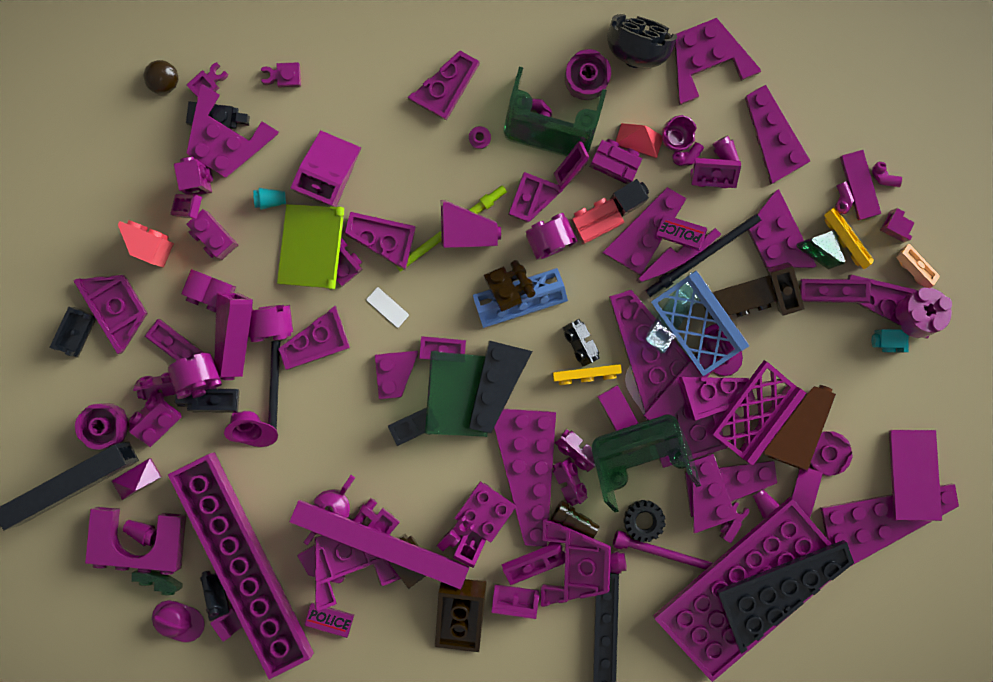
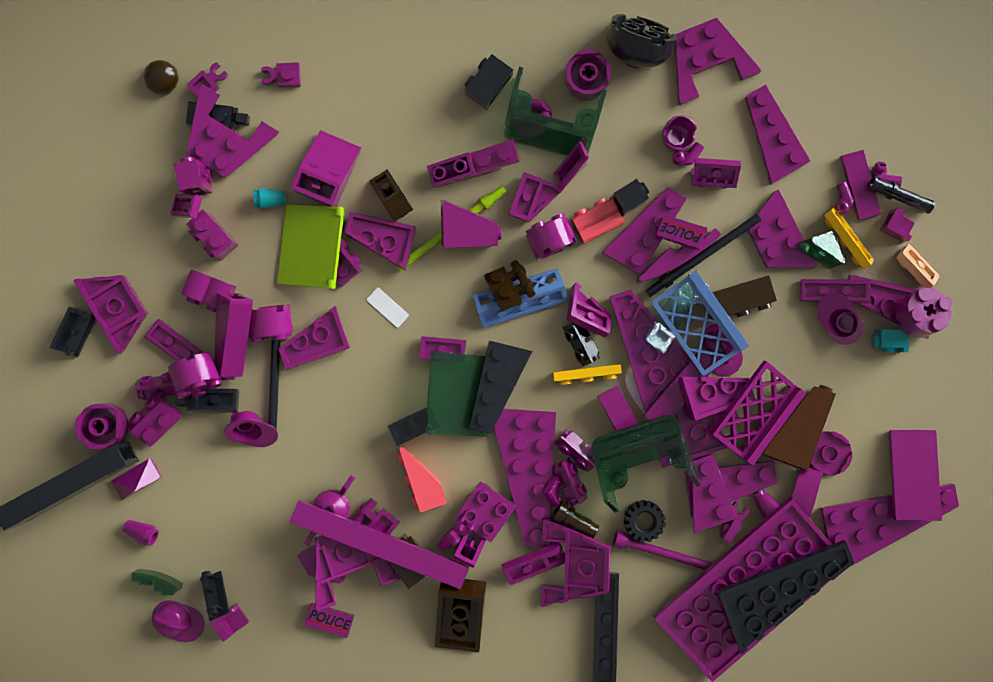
(105, 548): magenta arch -> none
(144, 245): coral slope -> none
(241, 565): magenta brick -> none
(391, 195): none -> dark brown slope
(393, 372): magenta wing -> none
(425, 485): none -> coral slope
(446, 86): magenta wing -> none
(473, 164): none -> magenta slope
(479, 144): magenta plate -> none
(488, 82): none -> black brick
(515, 601): magenta hinge -> none
(551, 491): none -> magenta tile
(587, 313): none -> magenta wing
(616, 162): magenta brick -> none
(618, 563): magenta cone -> none
(639, 139): coral slope -> none
(725, 149): magenta cone -> none
(786, 288): dark brown brick -> none
(840, 318): none -> magenta piece
(893, 191): none -> black pin

